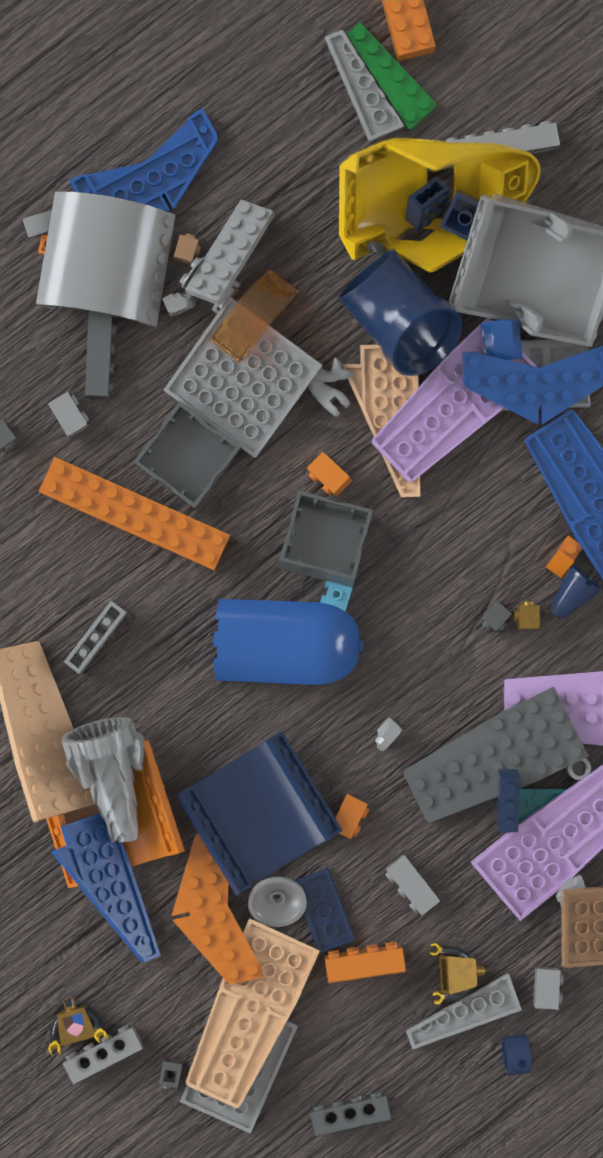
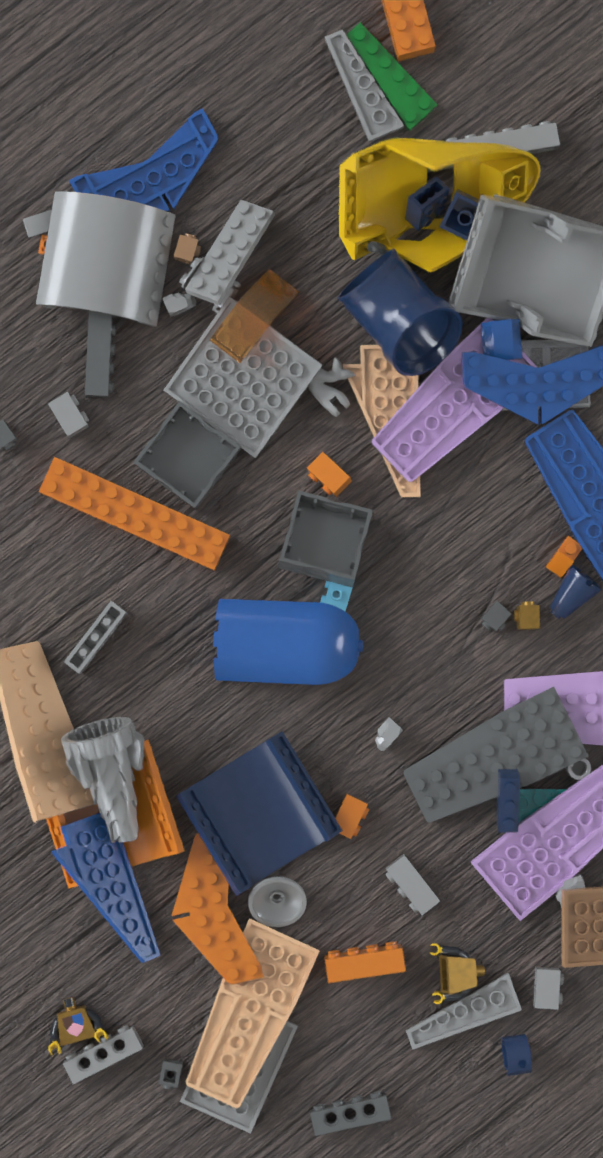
(325, 912): dark blue tile -> none

